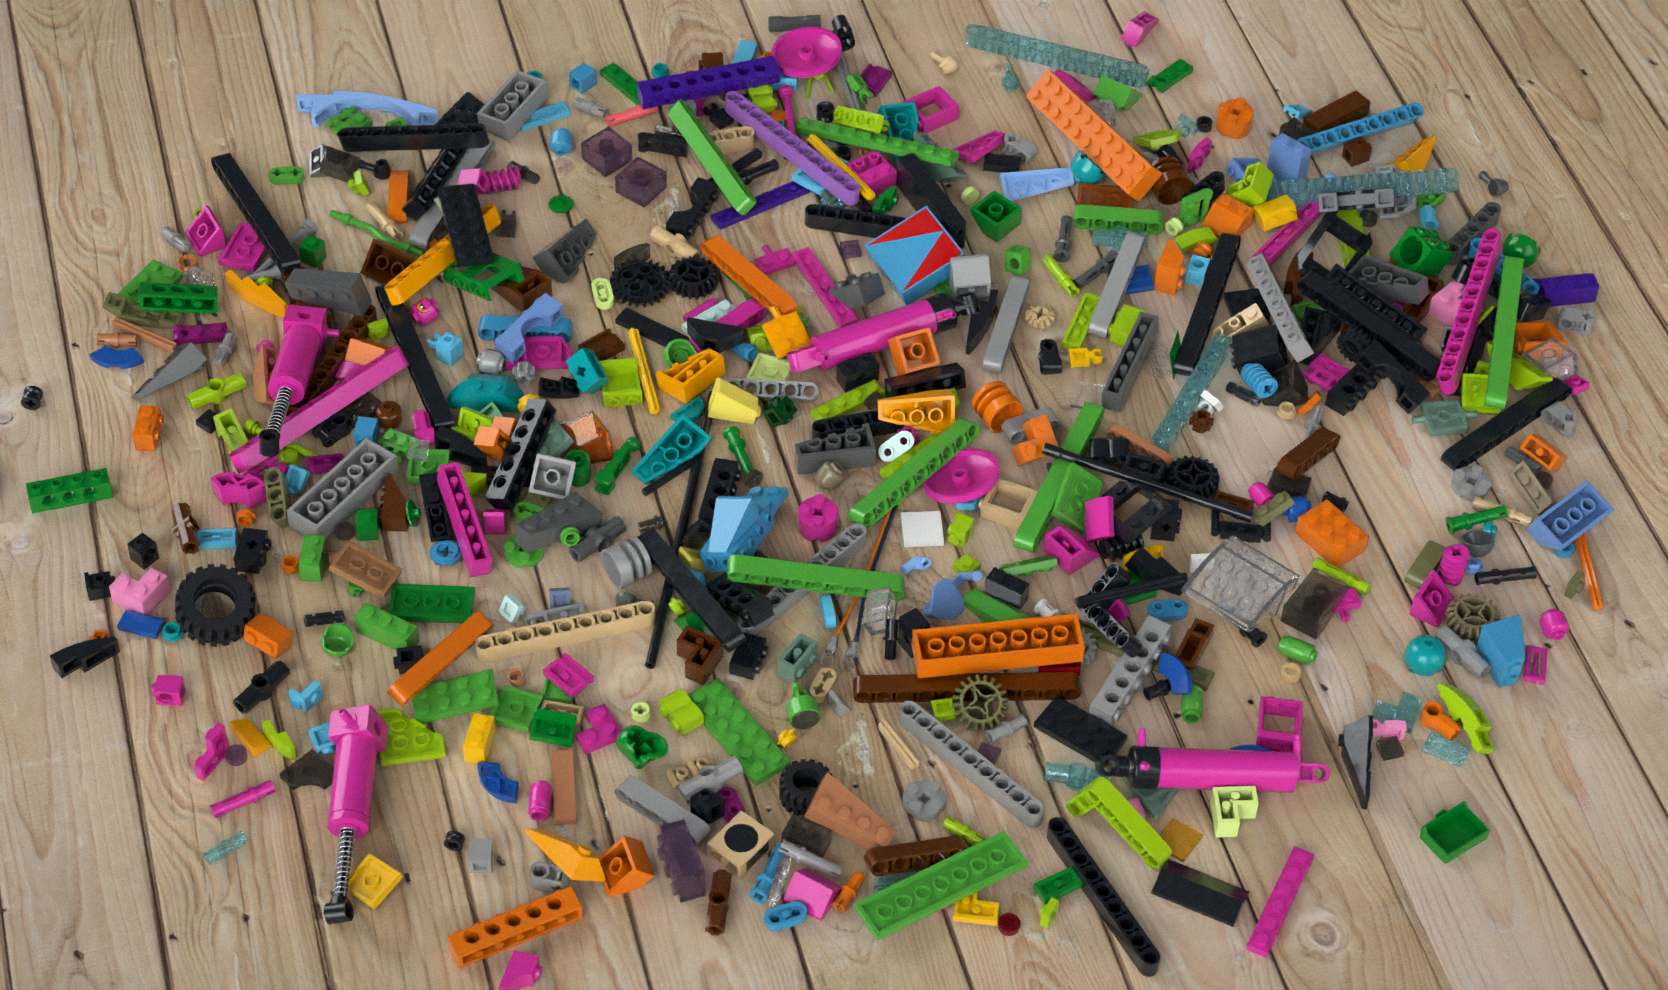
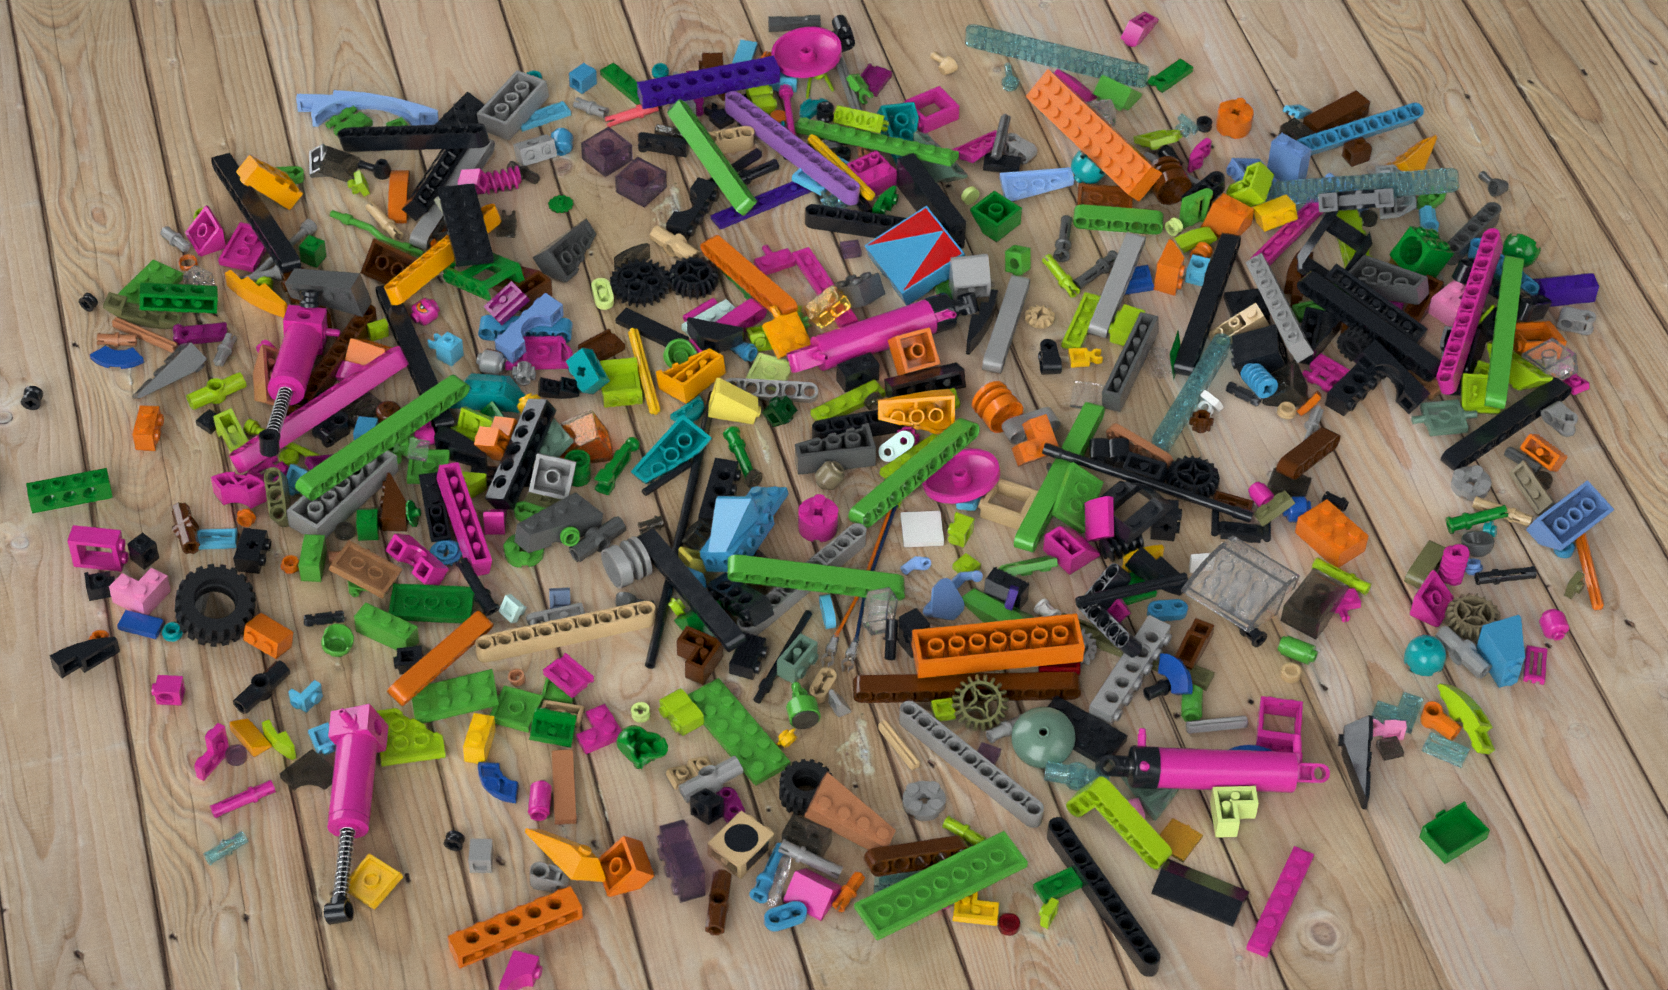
(88, 302): none -> black bush
(97, 537): none -> dark pink window
(269, 181): none -> light orange wedge
(309, 298): none -> black wheel
(381, 437): none -> bright green beam
(426, 565): none -> dark pink arch
(482, 594): none -> black pin
(506, 303): none -> magenta plate
(535, 150): none -> light grey brick
(659, 807): light grey beam -> none
(767, 683): none -> black bar
(808, 108): none -> teal tile
(827, 306): none -> clear yellow brick
(1001, 135): none -> flat silver axle
(1011, 597): none -> dark purple tile
(1038, 749): none -> sand green dish
(1114, 237): clear light blue piece -> none
(1216, 724): none -> light grey axle

